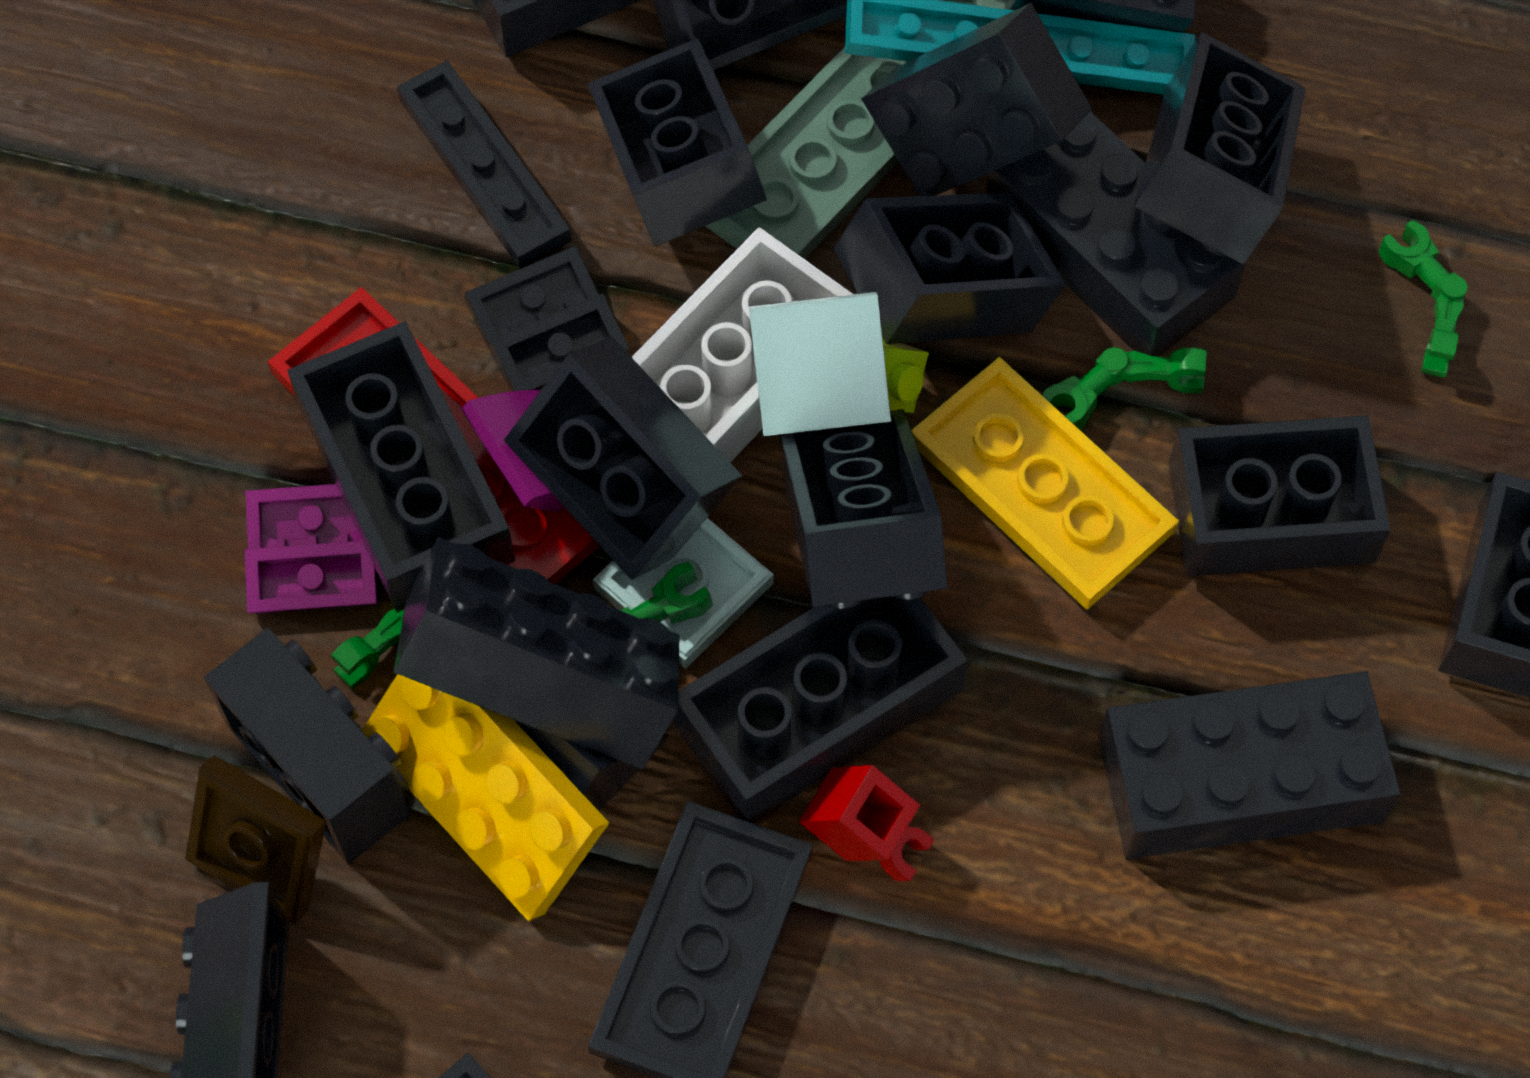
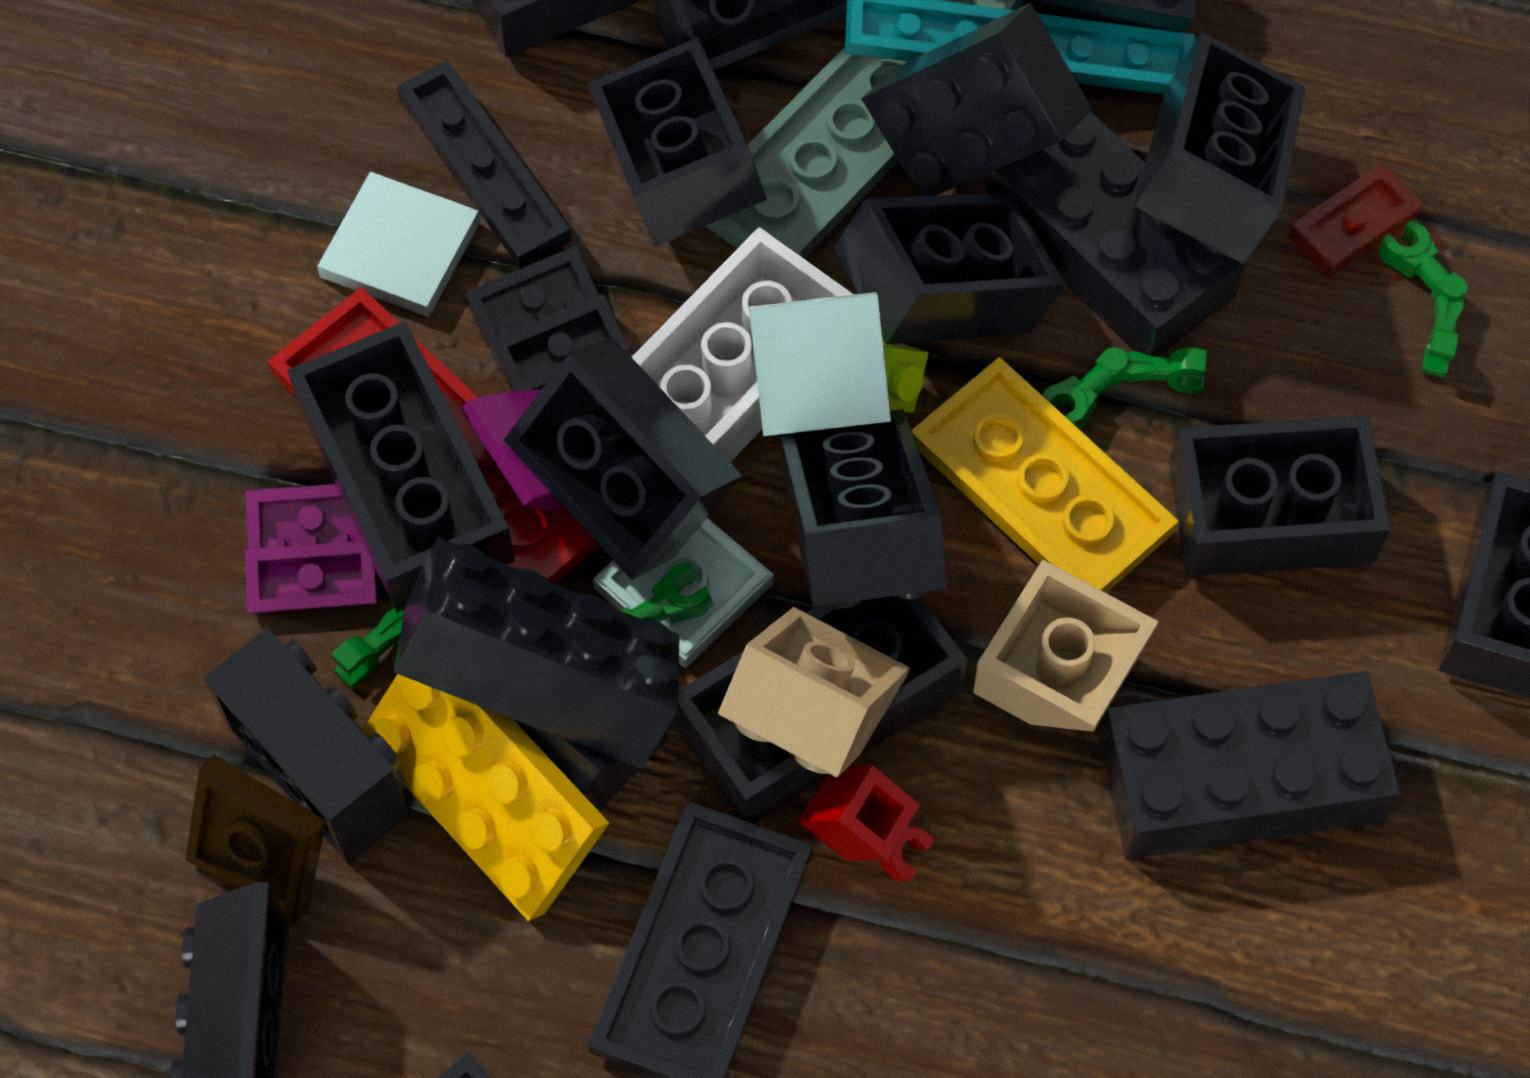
(399, 244): none -> light aqua tile
(811, 691): none -> tan slope
(1062, 652): none -> tan slope
(1355, 220): none -> clear red plate

